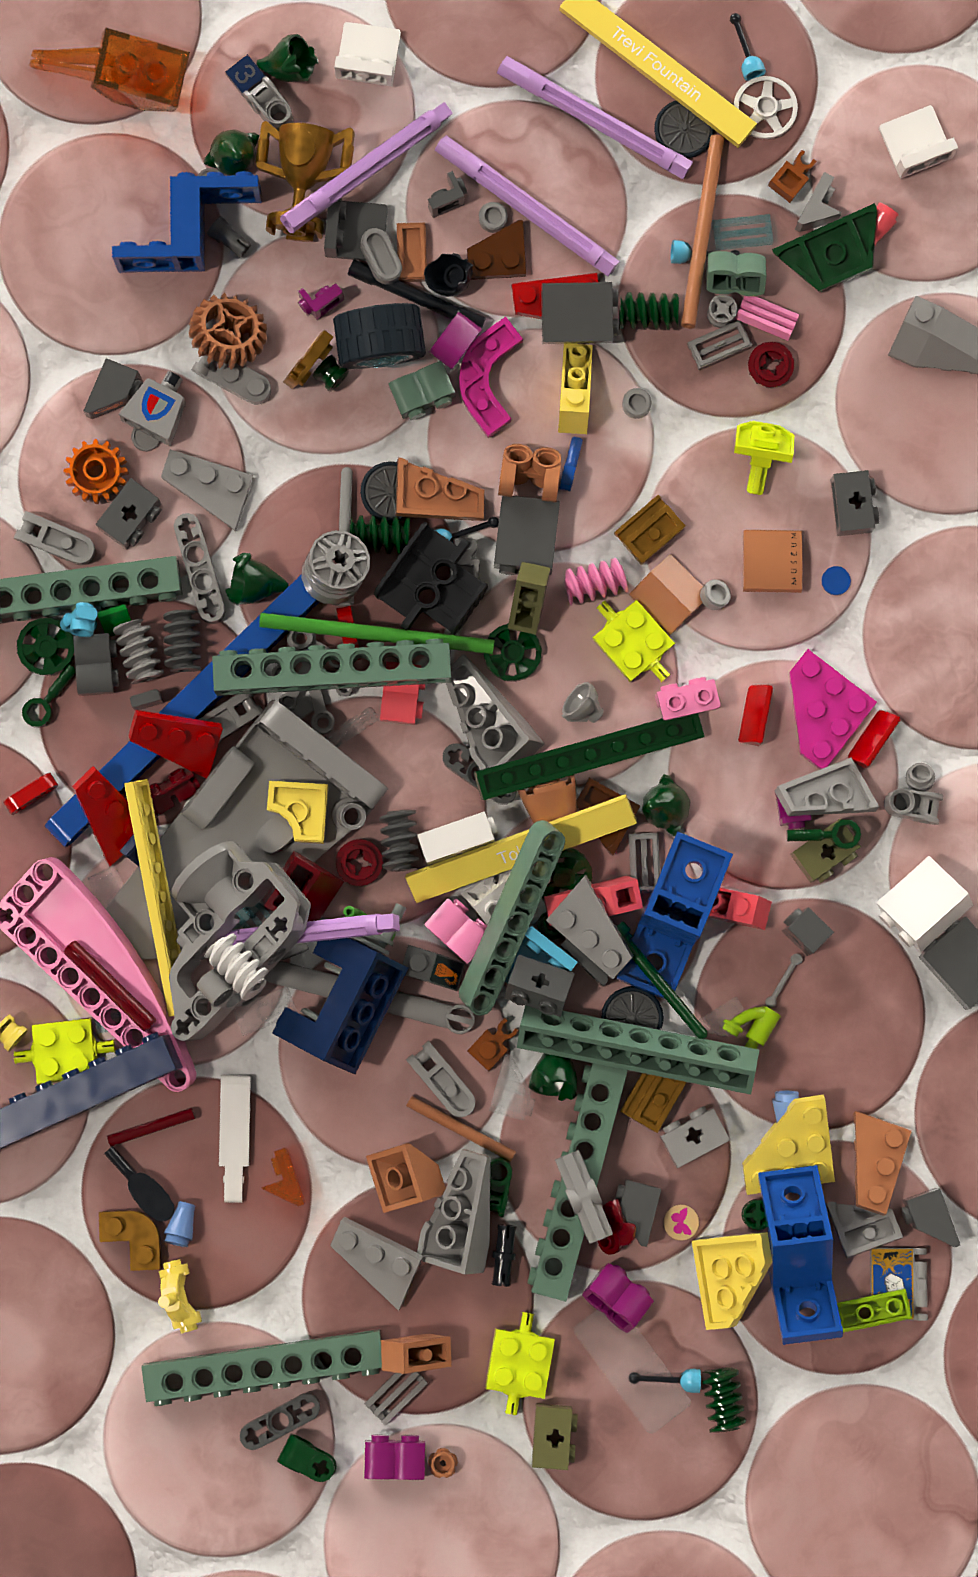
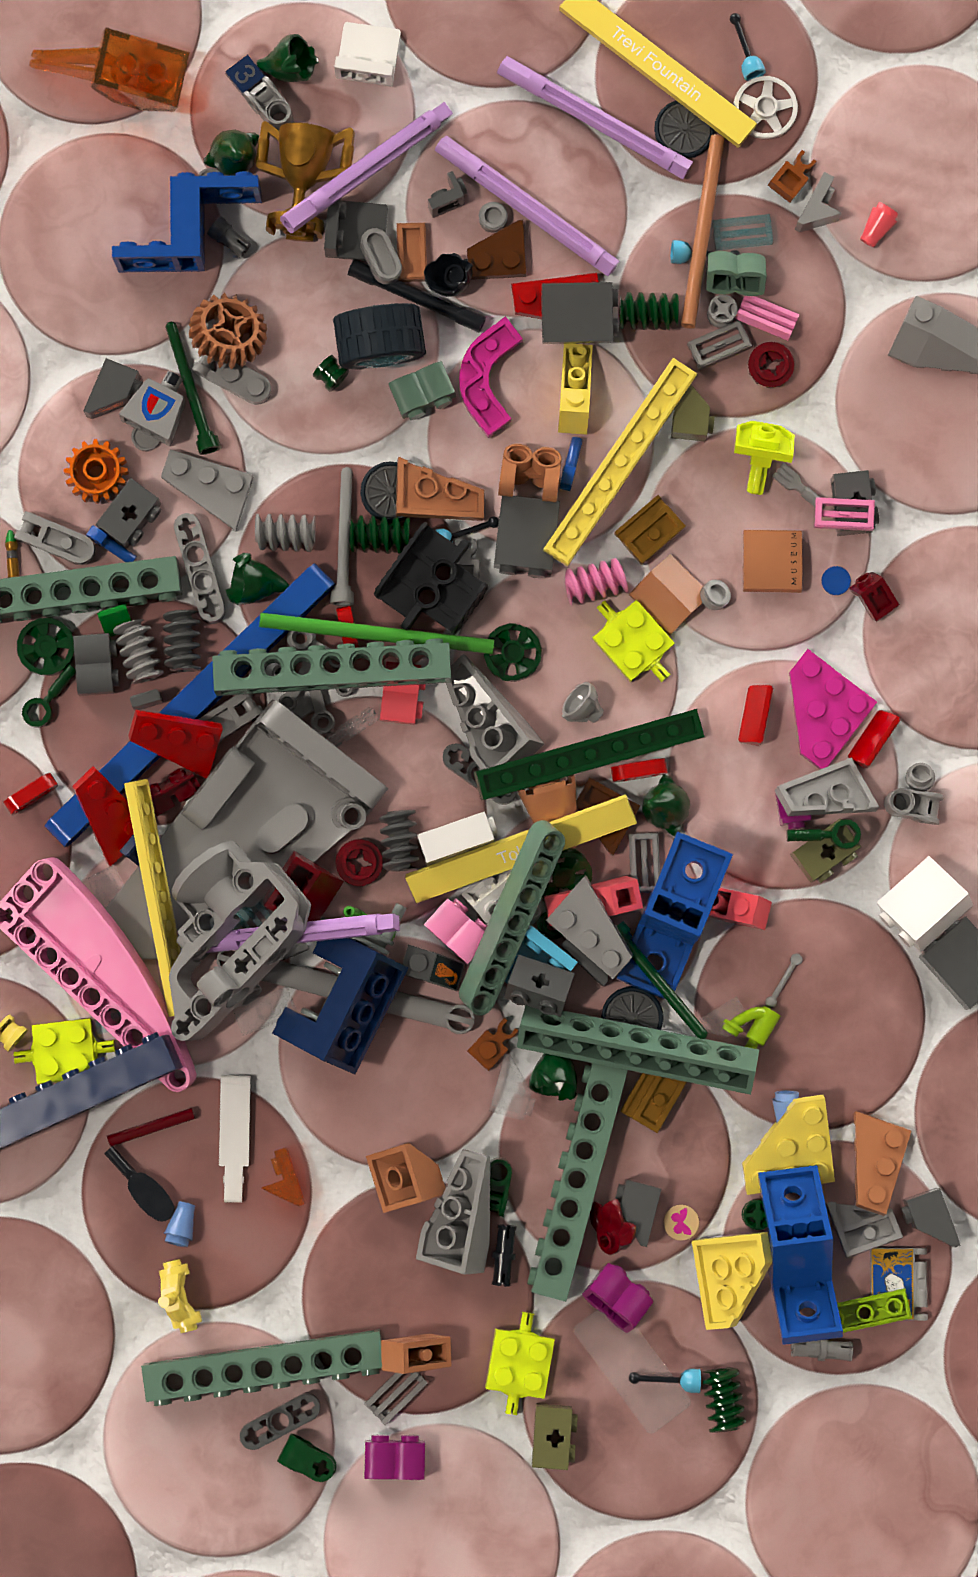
(12, 556): none -> pearl gold piece
(81, 620): medium azure plate -> none
(105, 541): none -> blue bar
(110, 986): dark red axle -> none
(139, 1231): pearl gold plate -> none
(207, 441): none -> dark green piece
(236, 966): white piece -> none
(285, 533): none -> light grey piece
(302, 806): light yellow tile -> none
(319, 349): pearl gold plate -> none
(325, 300): magenta bracket -> none
(330, 581): light grey wheel -> none
(378, 1259): light grey wing -> none
(442, 1471): nougat plate -> none
(443, 1081): light grey plate -> none
(455, 340): magenta beam -> none
(461, 1129): nougat bar -> none
(528, 598): olive brick -> none
(584, 1196): light grey piece -> none
(620, 462): none -> light yellow tile
(636, 403): light grey tile -> none
(639, 770): none -> red beam
(685, 1151): light grey brick -> none
(687, 699): bright pink bracket -> none
(692, 417): none -> olive slope
(791, 481): none -> light grey piece
(806, 930): dark grey brick -> none
(819, 502): none -> bright pink tile
(823, 1350): none -> light grey pin
(834, 250): dark green wing -> none
(874, 595): none -> dark red bracket
(917, 141): white bracket -> none

